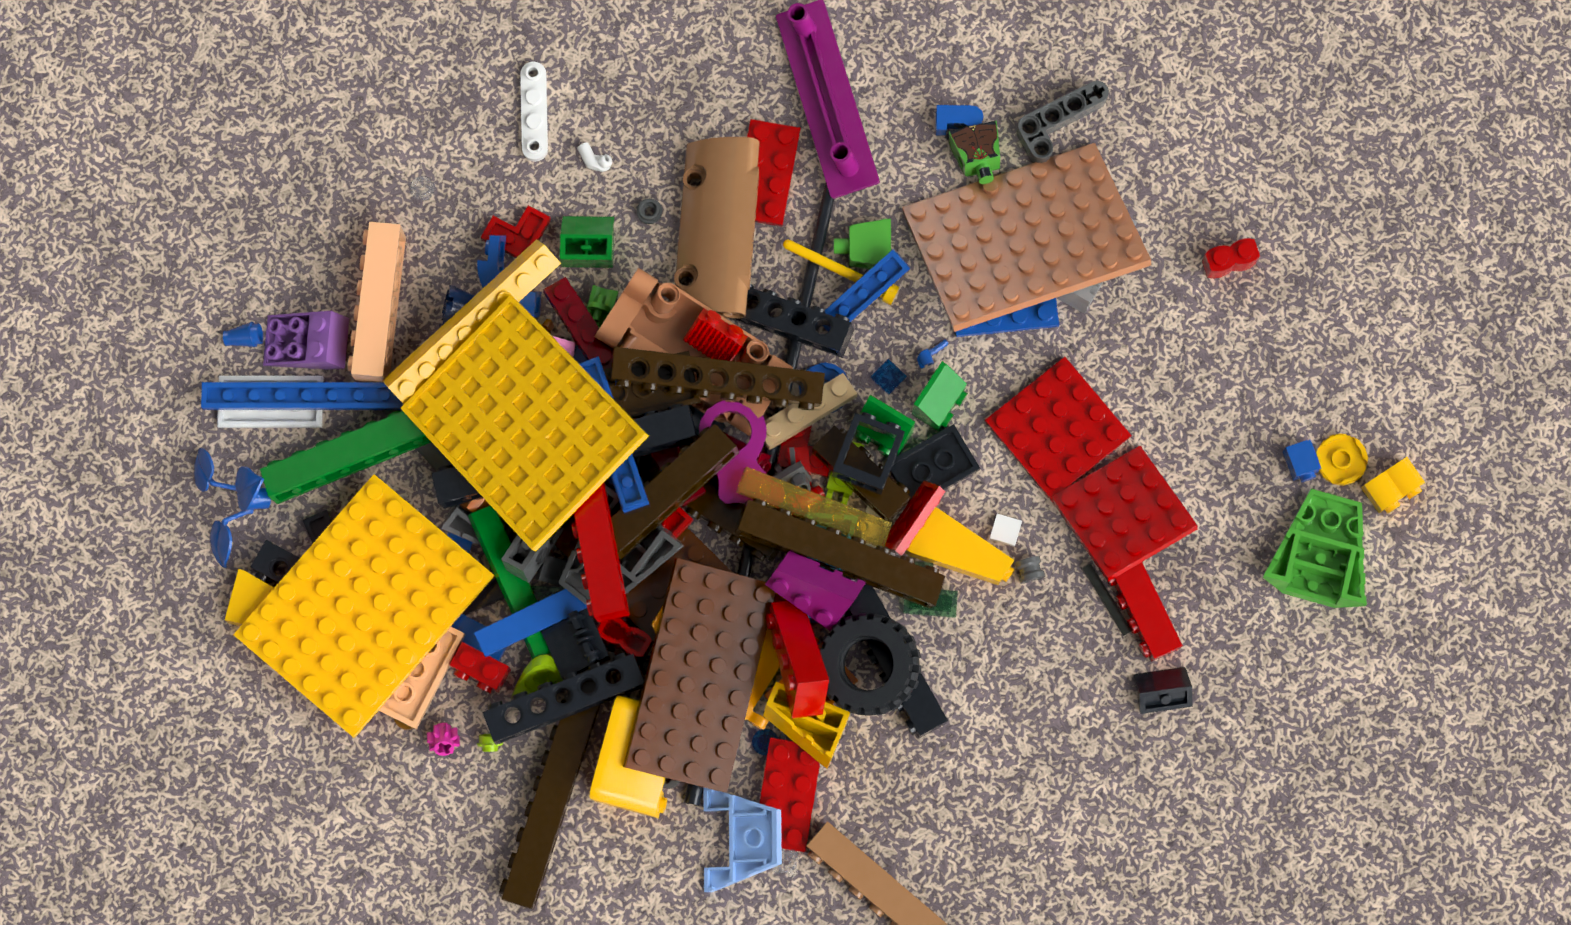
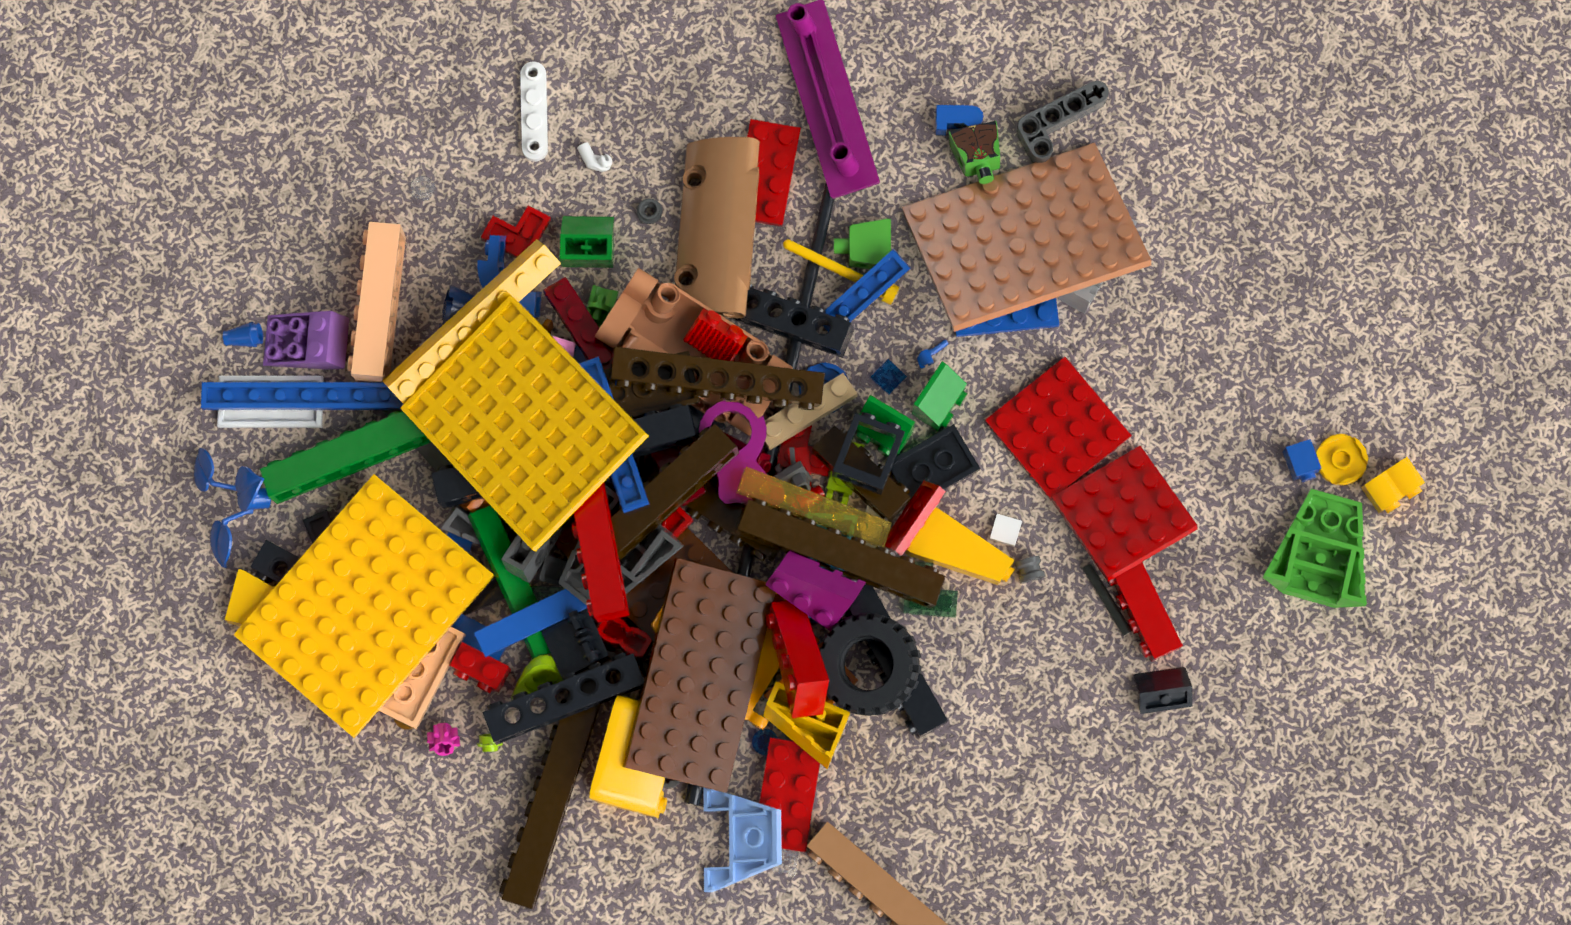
(1224, 259): red brick -> none

